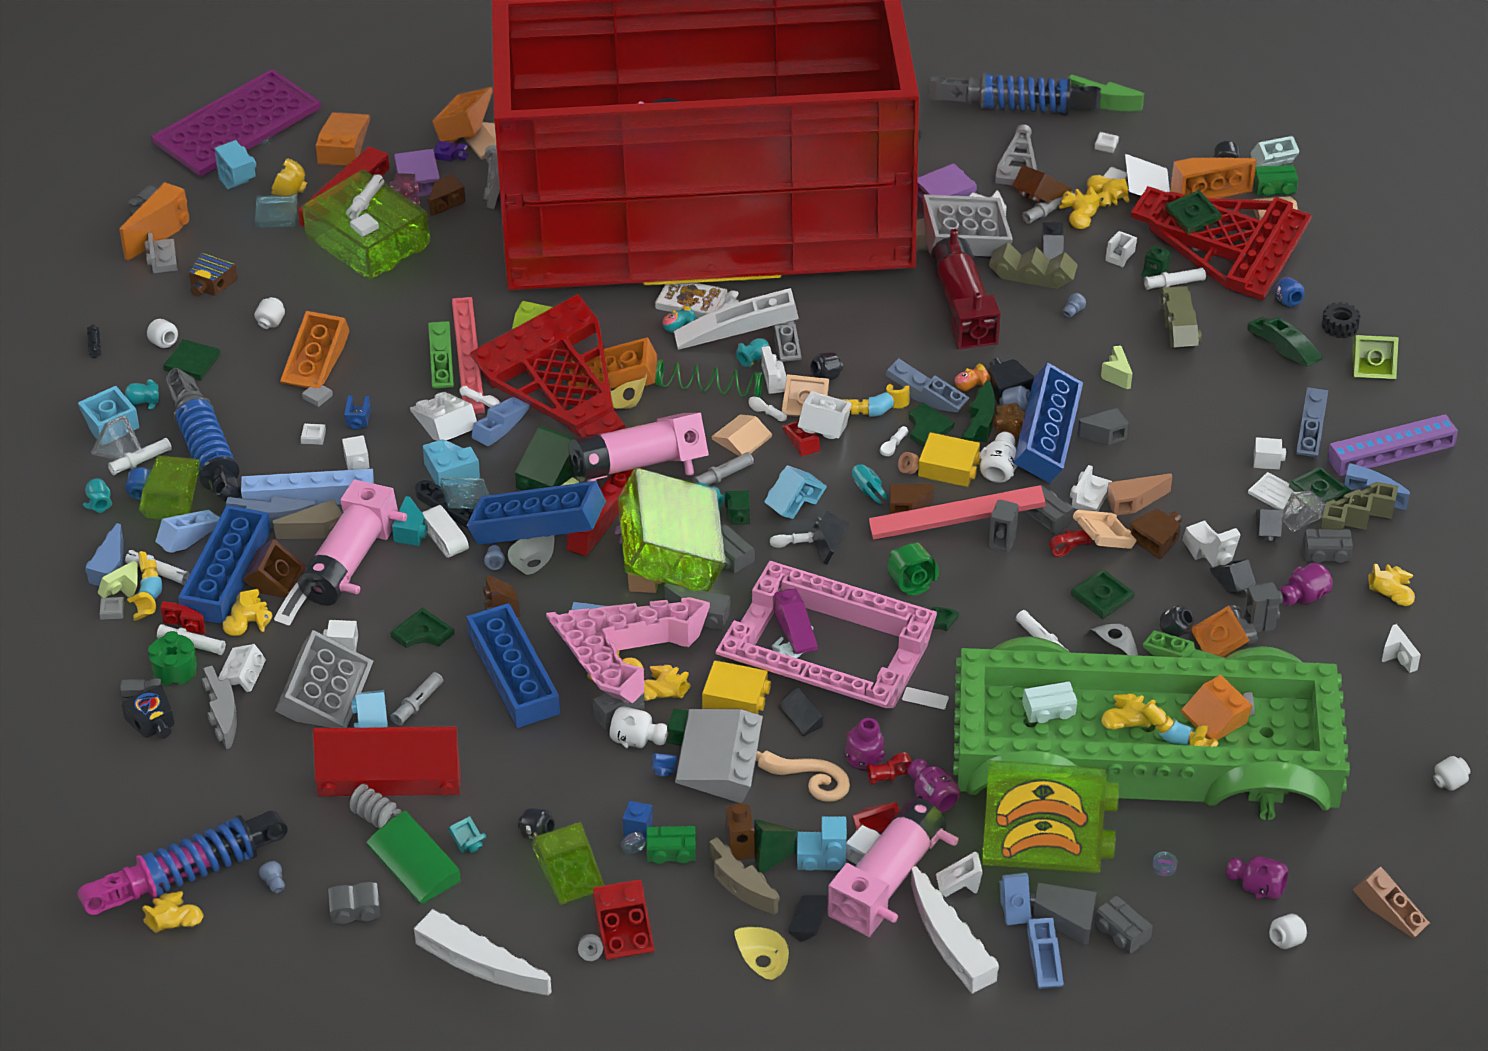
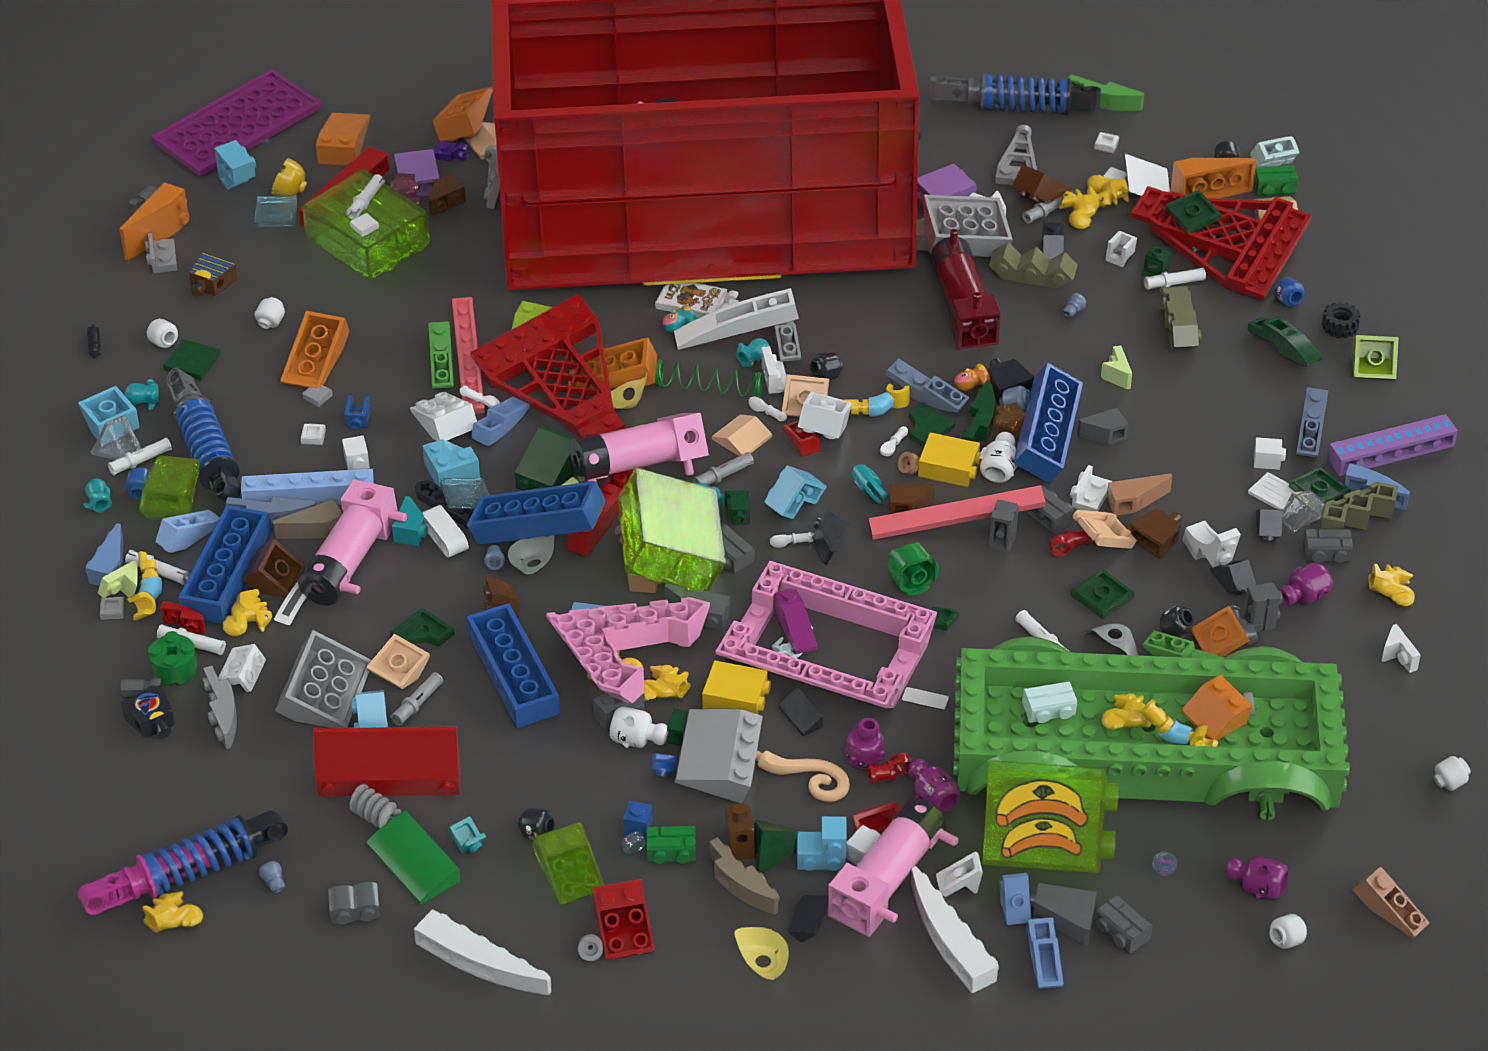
(343, 632): white brick -> none
(399, 662): none -> light nougat slope

